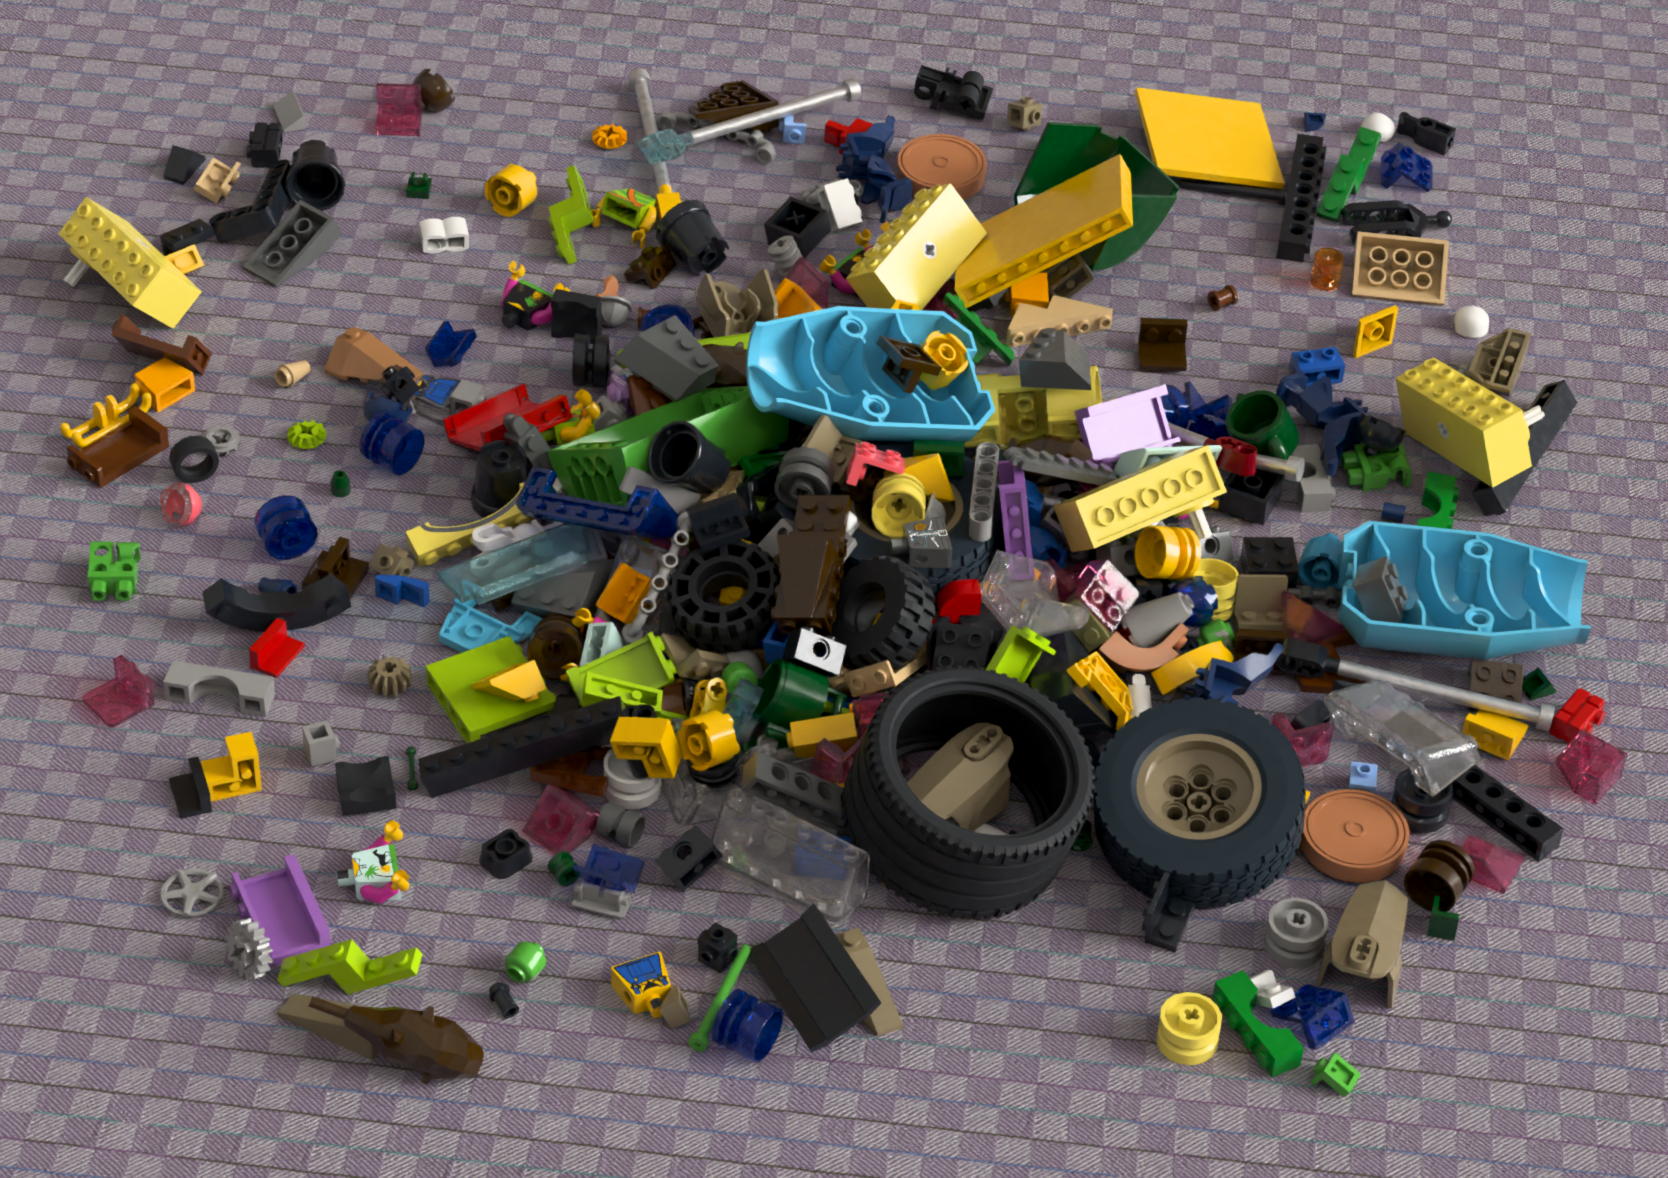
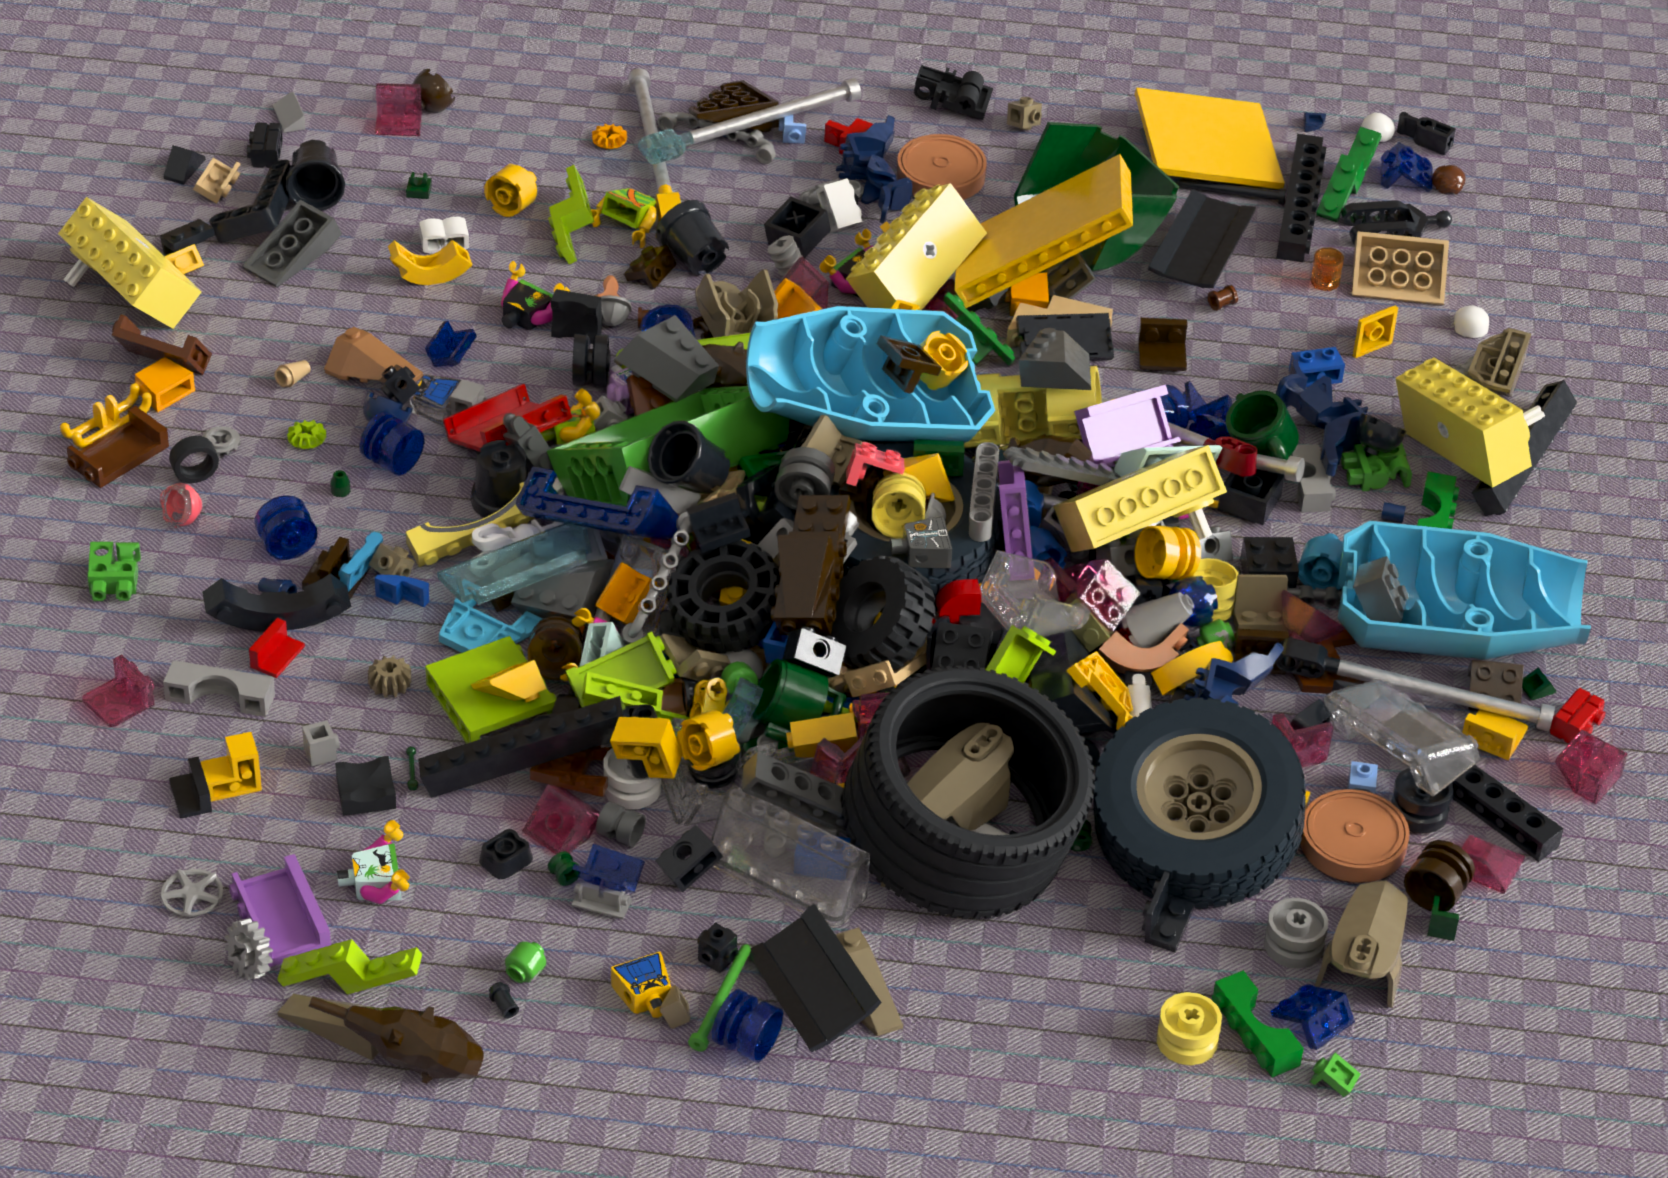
(358, 565): none -> dark azure hinge
(433, 268): none -> yellow arch
(1089, 330): none -> black piece
(1201, 240): none -> black hinge
(1269, 992): white bracket -> none
(1448, 179): none -> reddish brown hair

